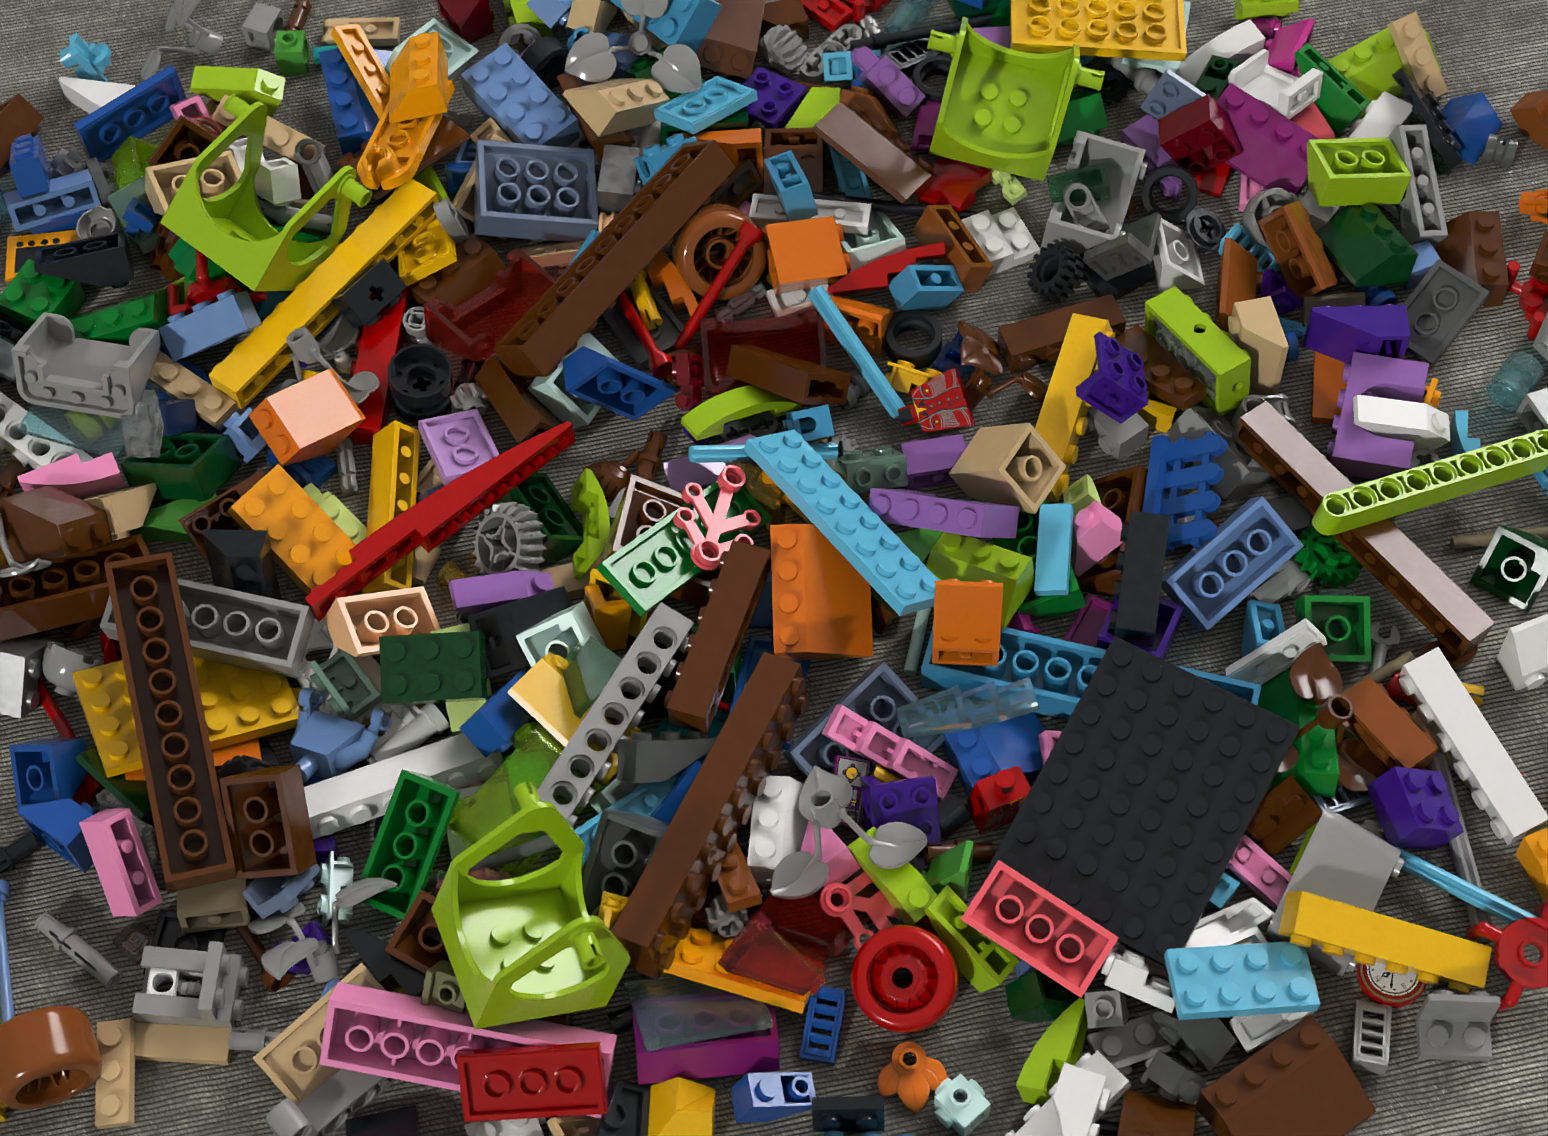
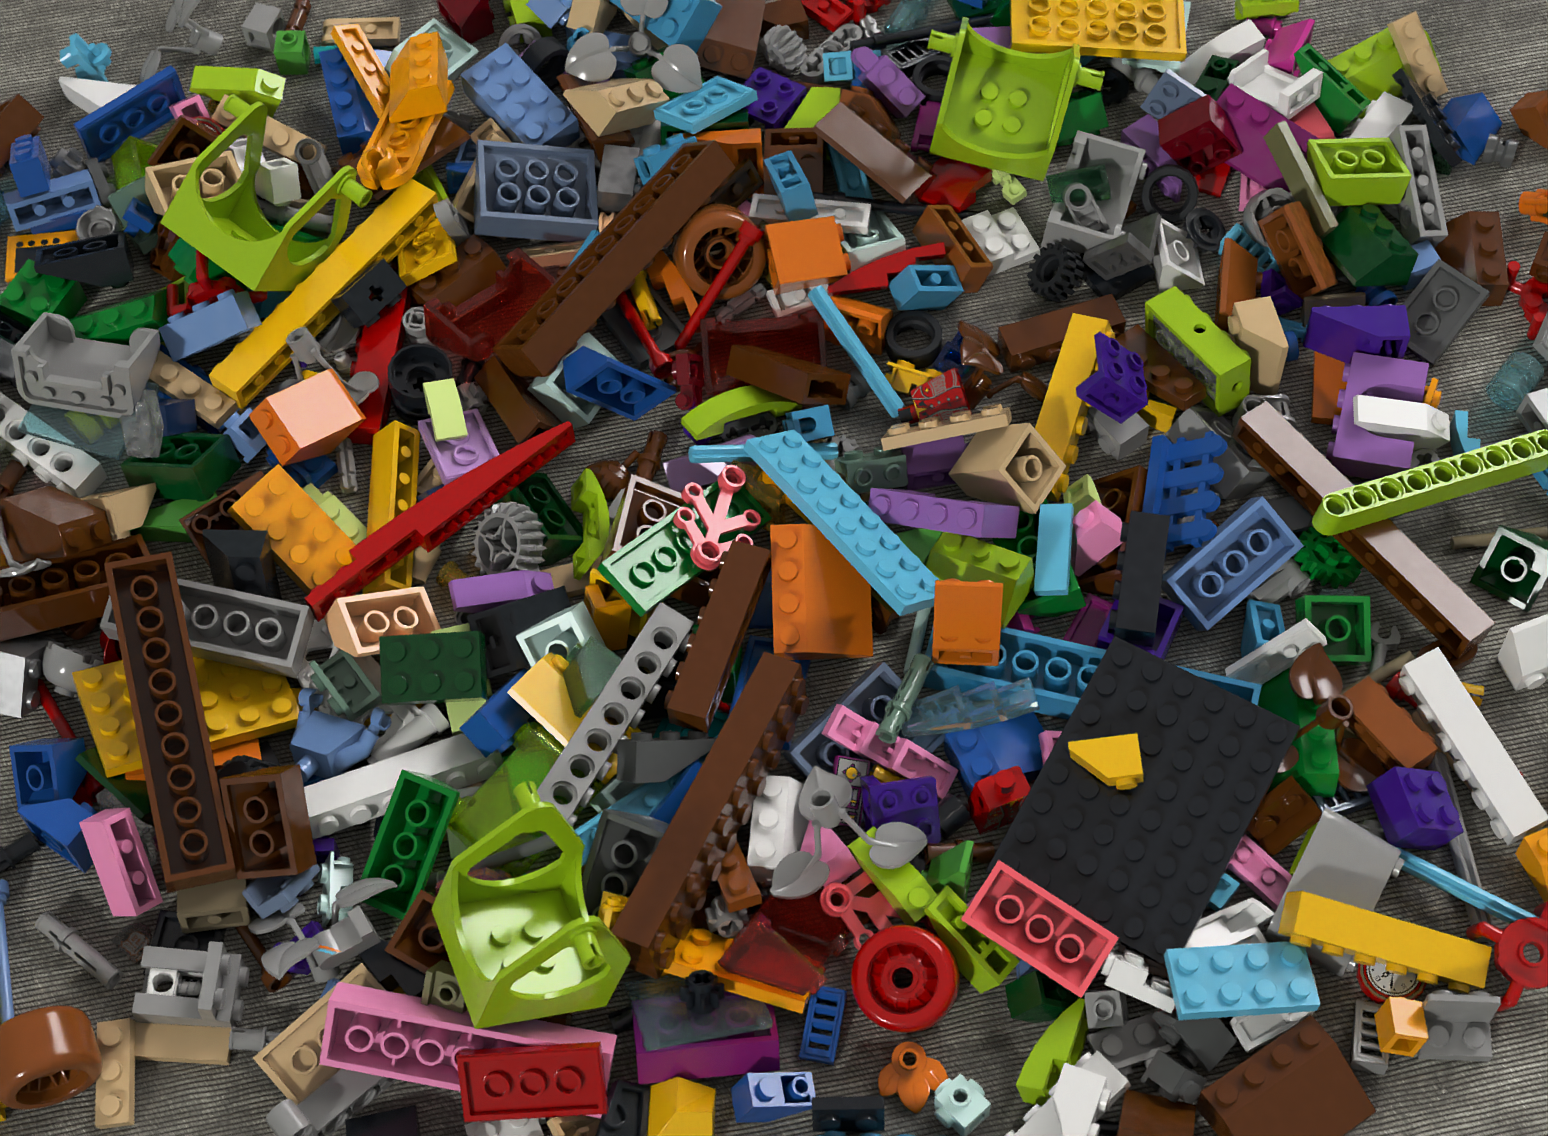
(75, 477): bright pink slope -> none
(345, 939): none -> light grey leg
(445, 409): none -> yellowish green slope
(702, 992): none -> black gear
(899, 709): none -> sand green pin
(934, 429): none -> tan plate
(1110, 759): none -> yellow slope
(1300, 178): none -> olive tile
(1401, 1026): none -> light orange brick

